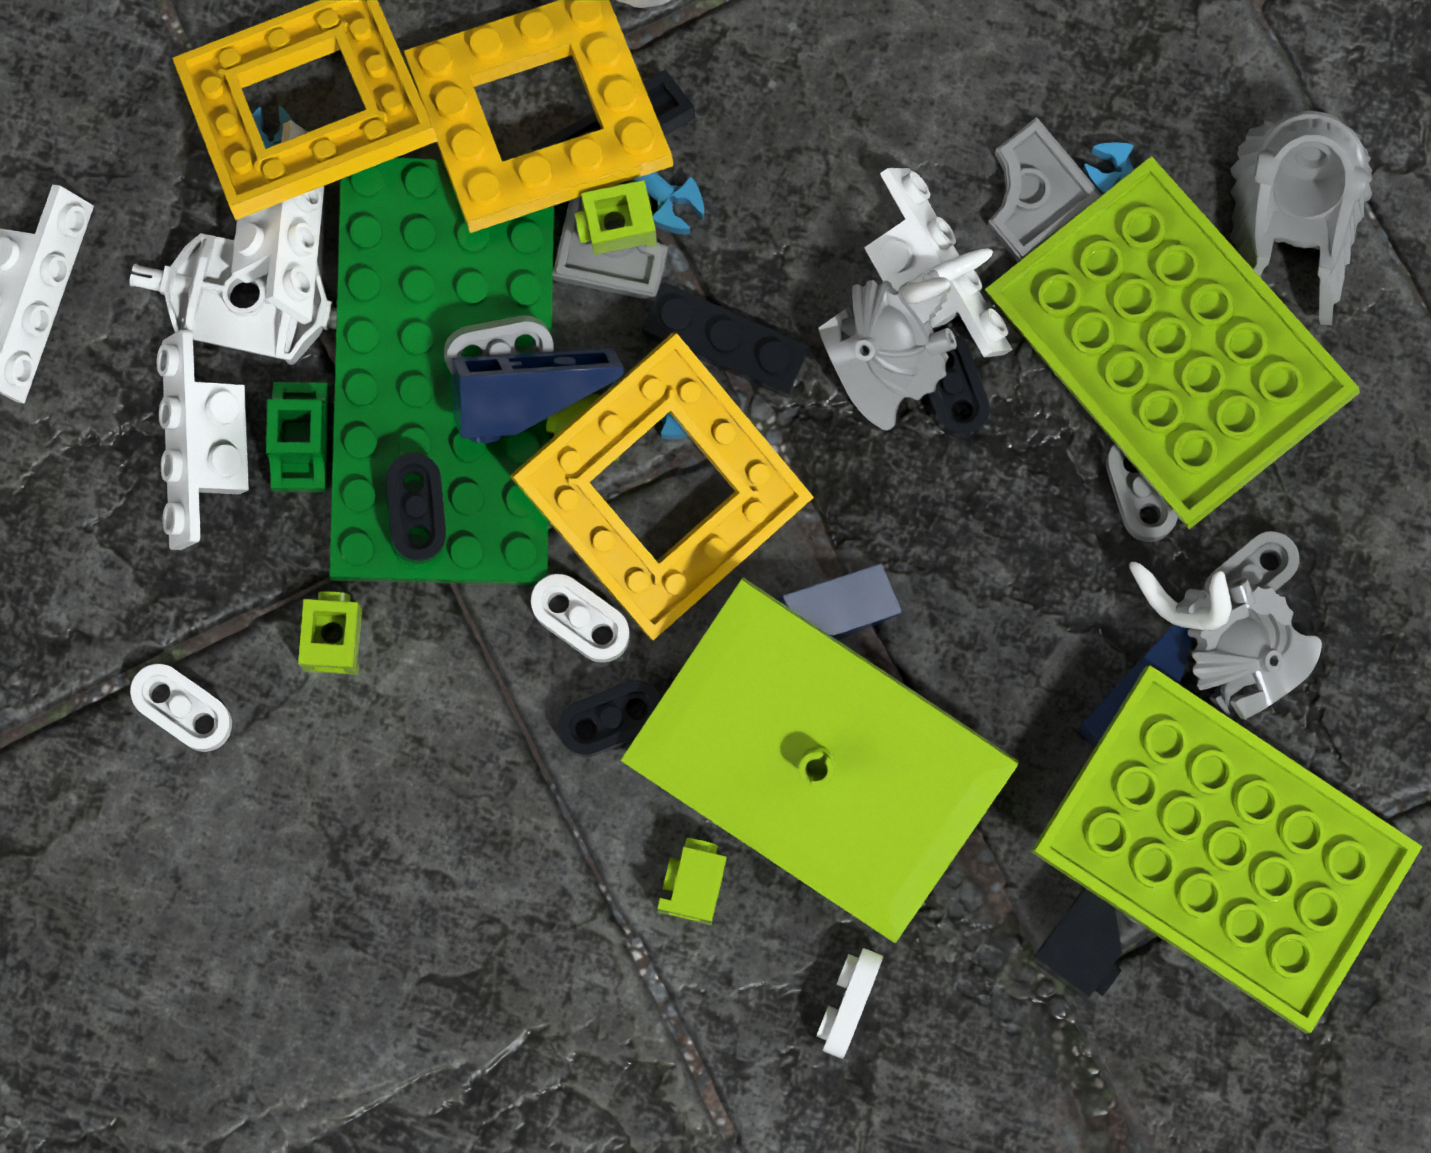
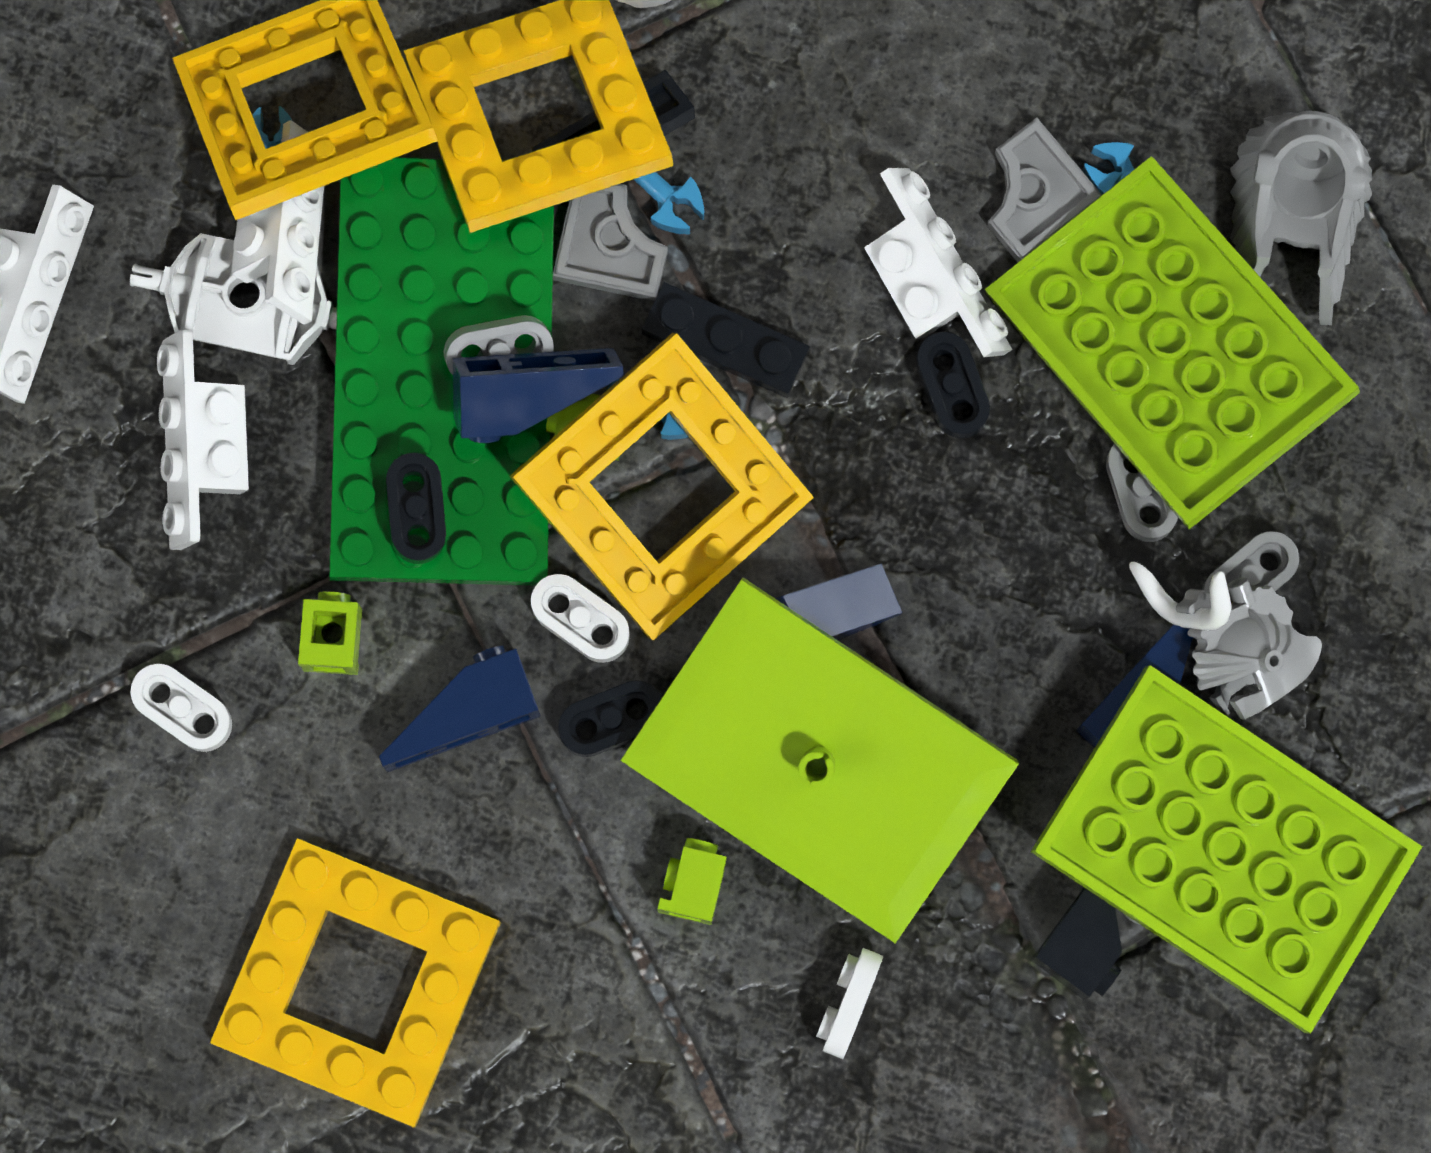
(255, 1012): none -> yellow plate
(298, 436): green brick -> none
(474, 705): none -> dark blue slope
(624, 201): lime brick -> none
(892, 339): light grey helmet -> none

